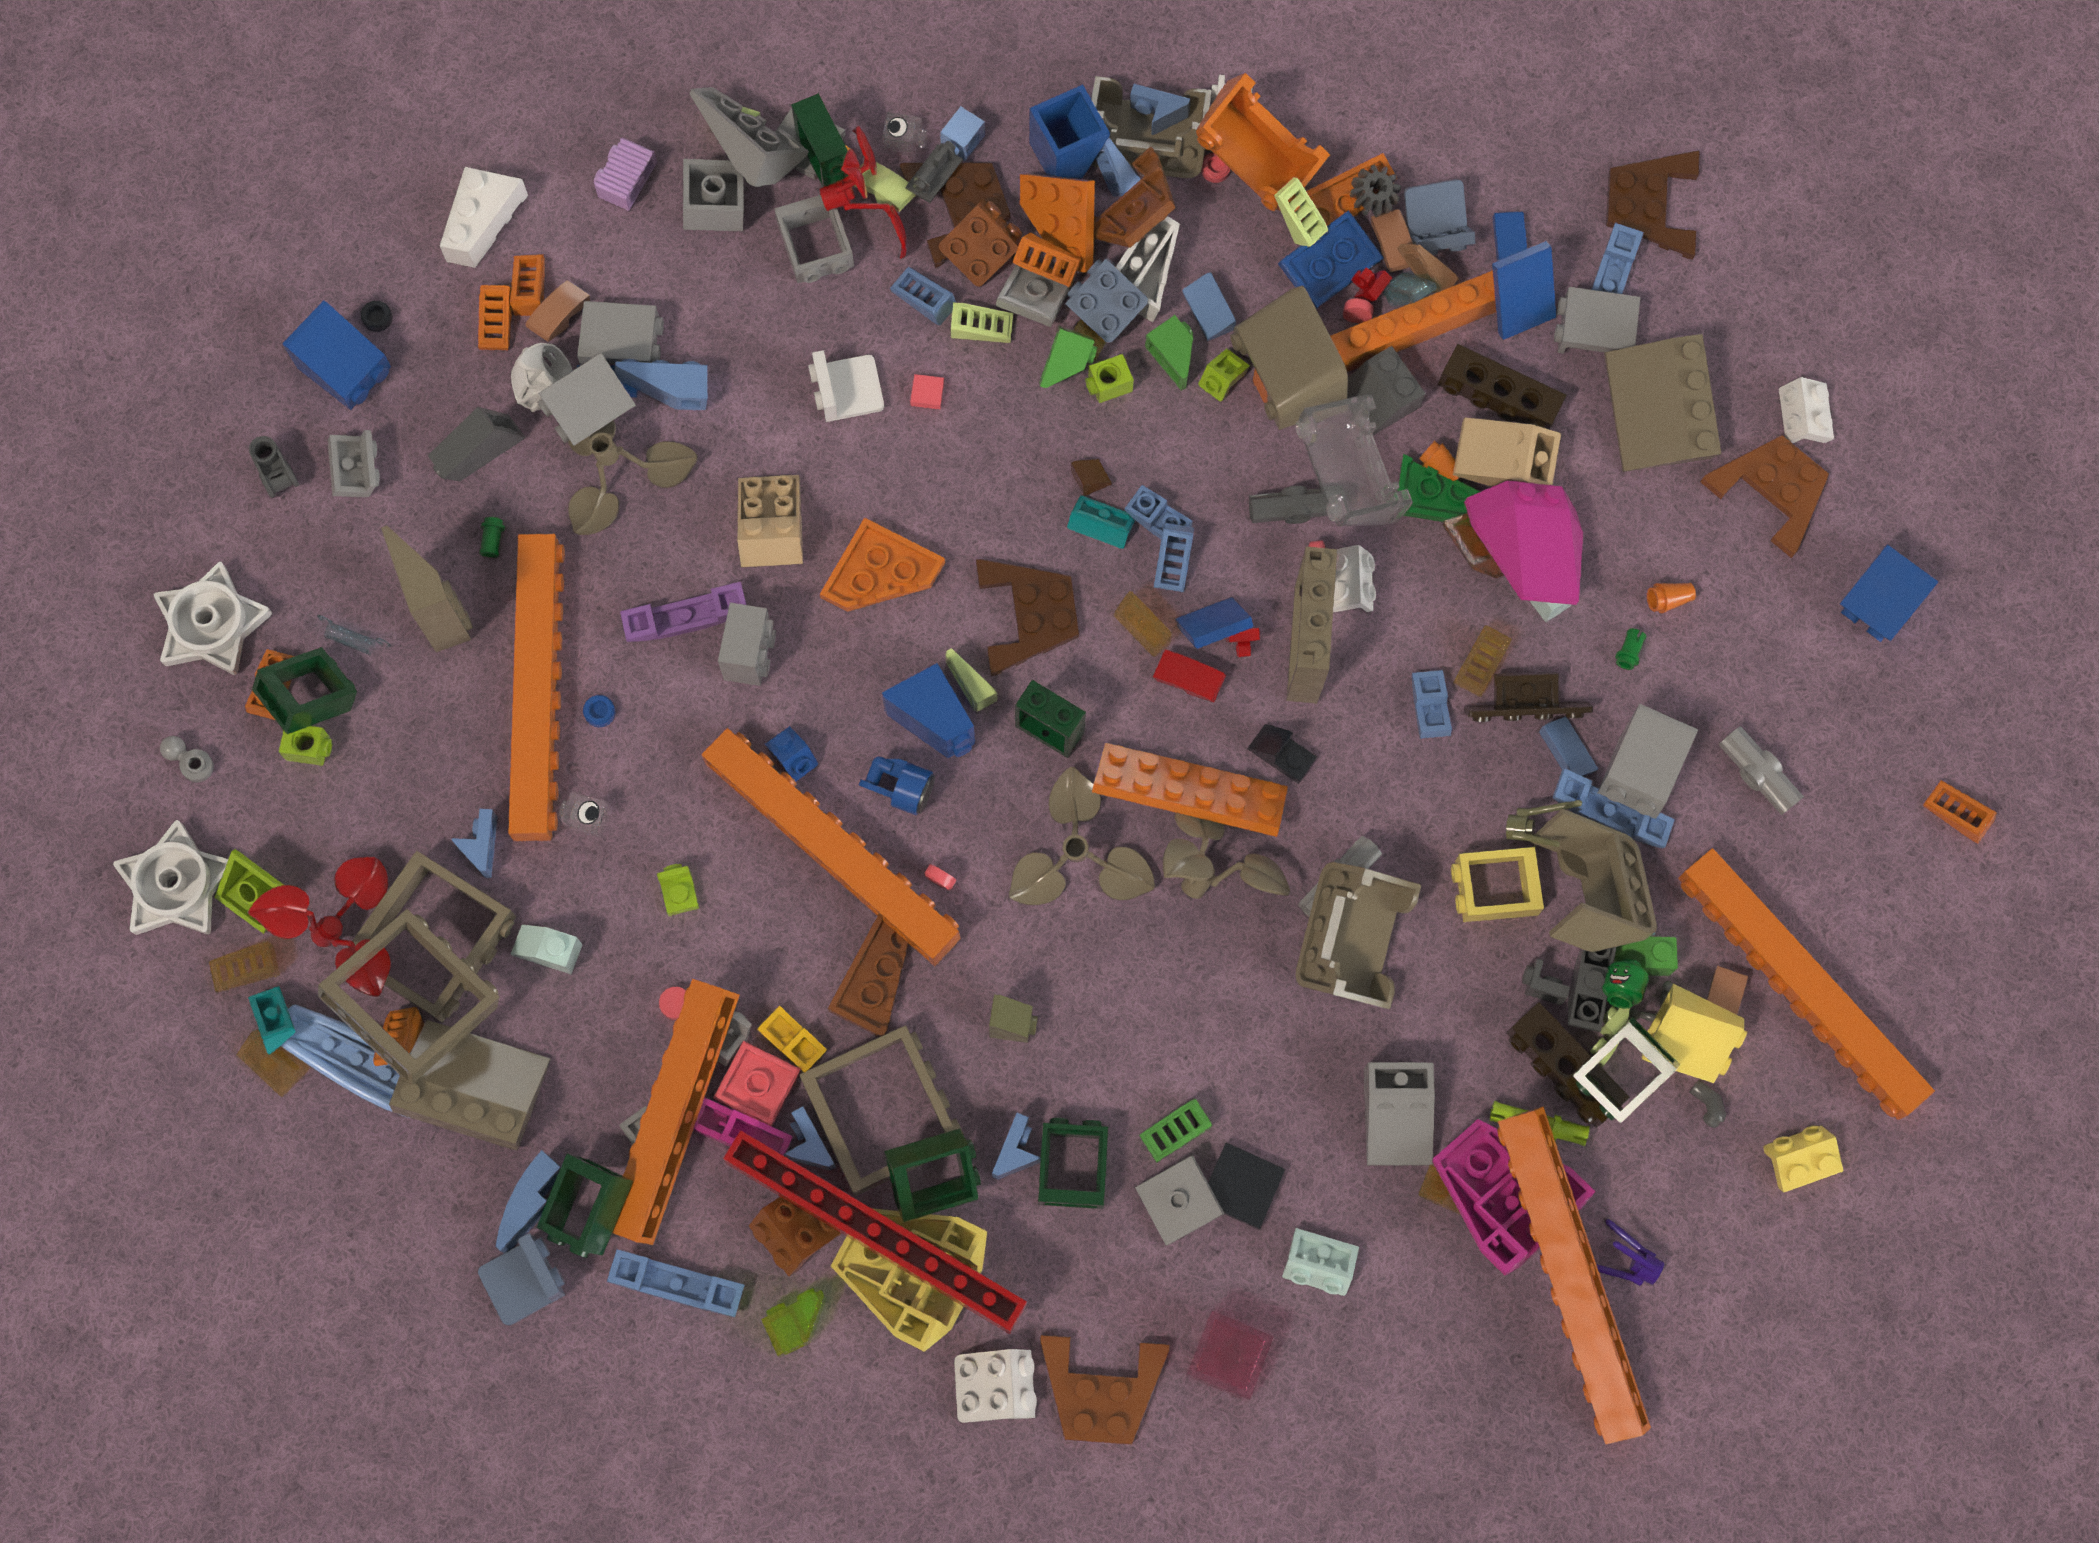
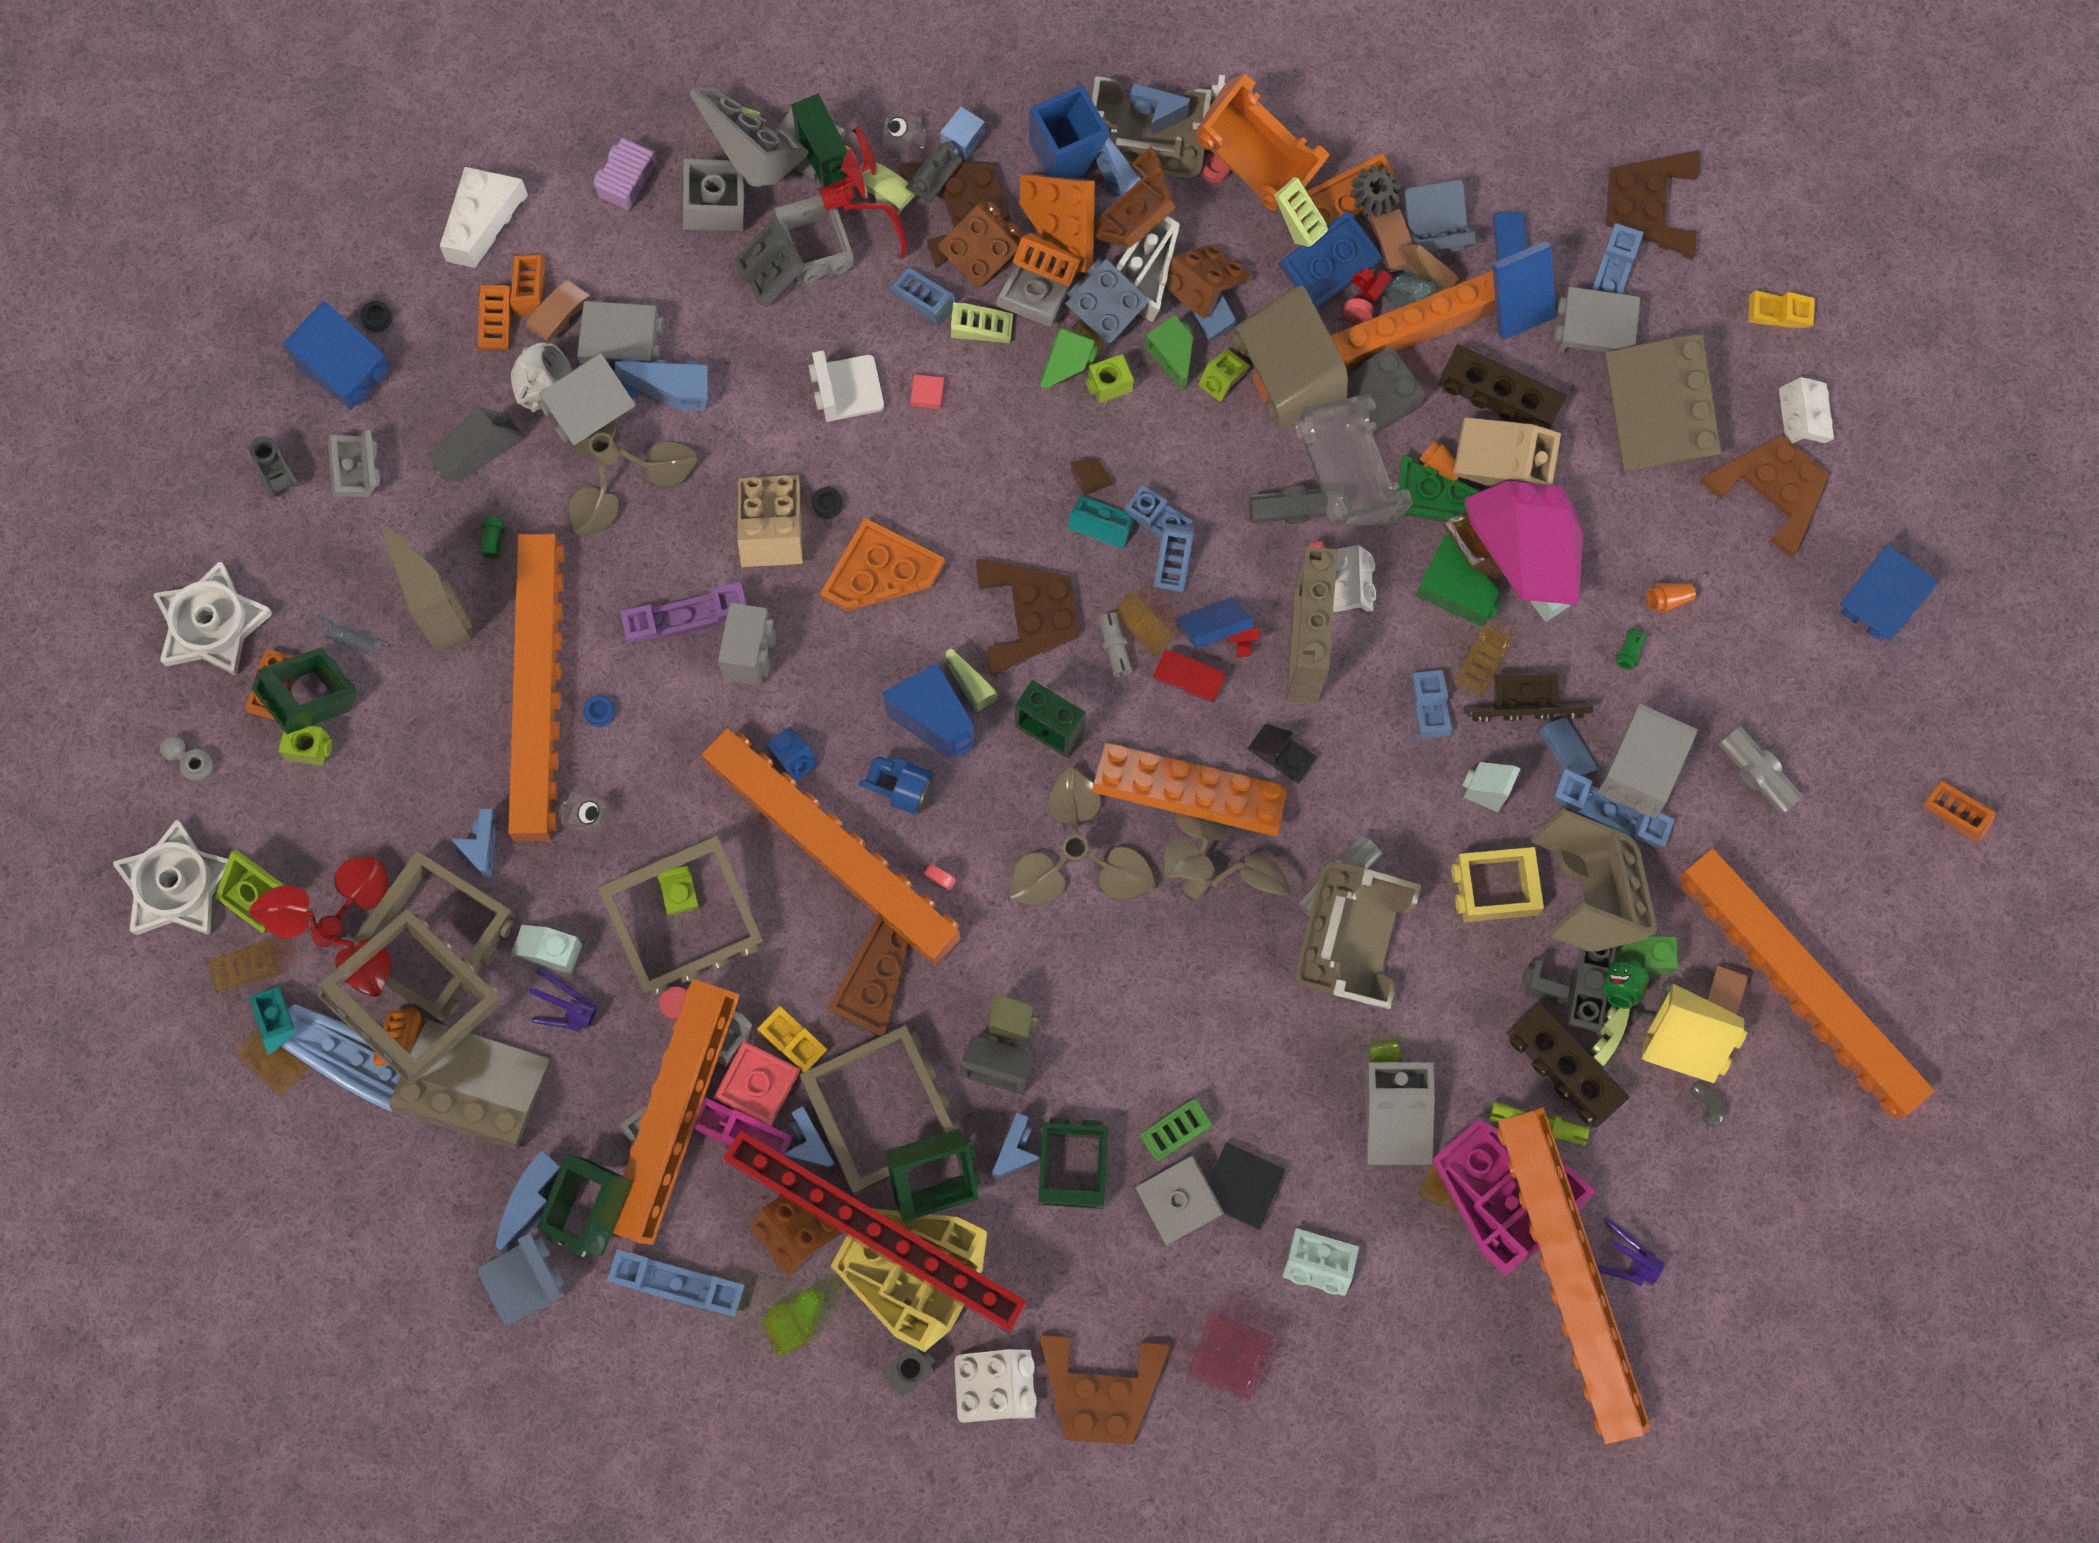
(578, 1012): none -> dark purple plant
(690, 970): none -> dark tan window
(769, 263): none -> dark grey slope
(827, 503): none -> black tile
(901, 1383): none -> dark grey brick
(997, 1063): none -> dark grey slope
(1115, 645): none -> light grey pin
(1201, 275): none -> dark orange bracket
(1385, 1052): none -> clear neon green hinge
(1457, 587): none -> green slope
(1490, 784): none -> light aqua slope
(1522, 828): olive plant -> none
(1649, 1048): window -> none
(1785, 311): none -> yellow slope
(1804, 1157): light yellow bracket -> none

